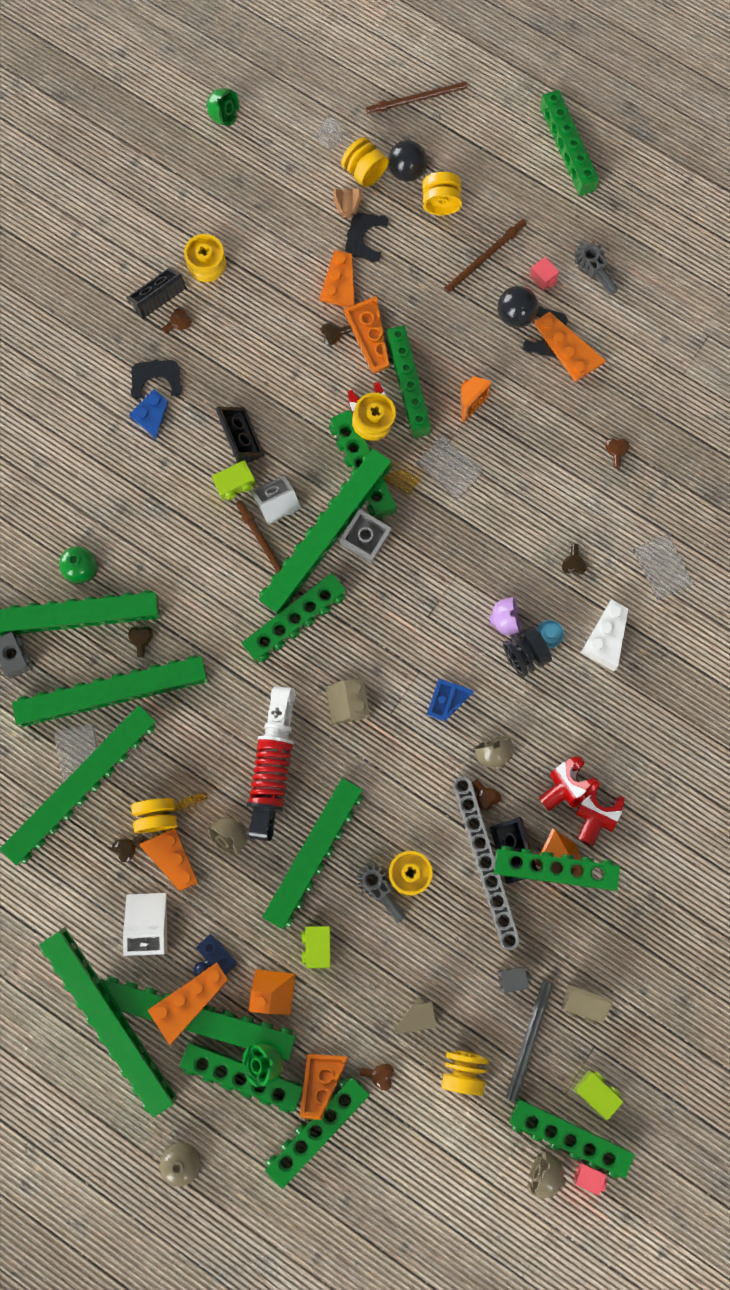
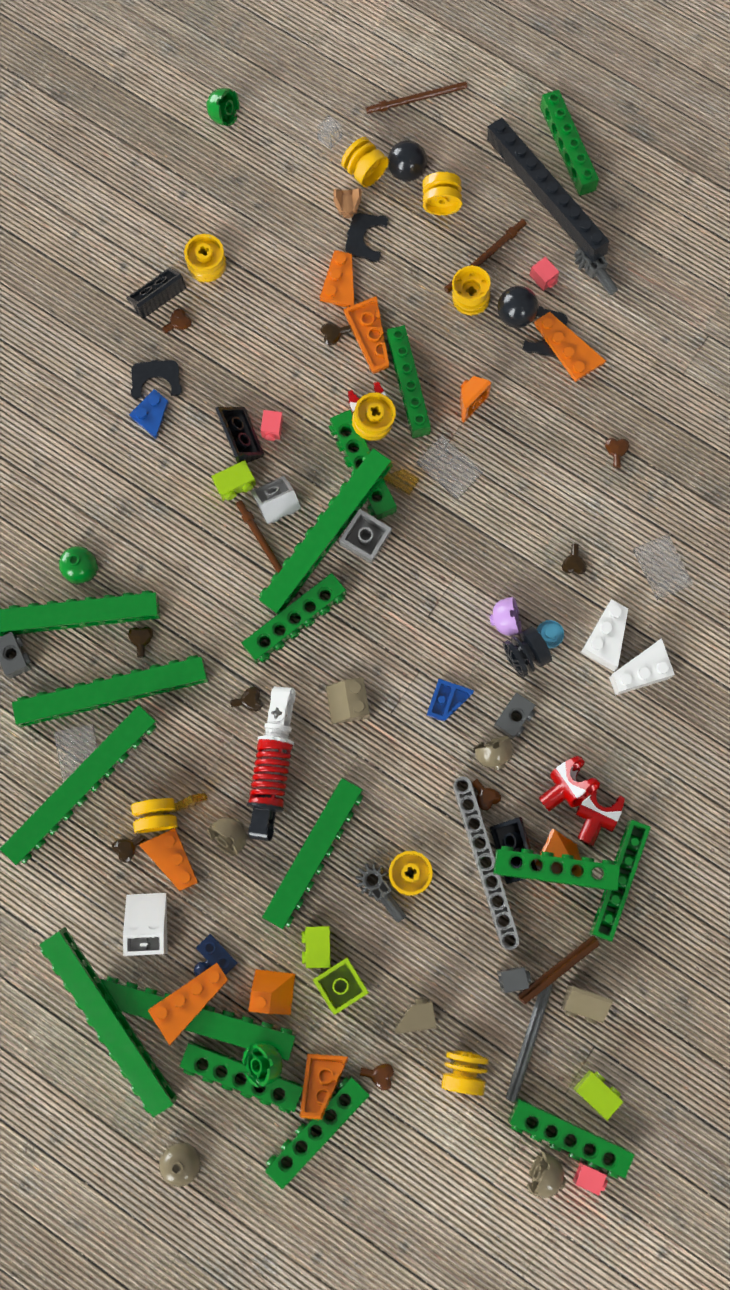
(249, 700): none -> dark brown rock
(271, 425): none -> coral brick
(340, 986): none -> lime brick
(474, 282): none -> yellow wheel
(517, 705): none -> dark grey brick
(547, 190): none -> black brick
(558, 970): none -> reddish brown axle
(613, 902): none -> green brick
(643, 670): none -> white wedge

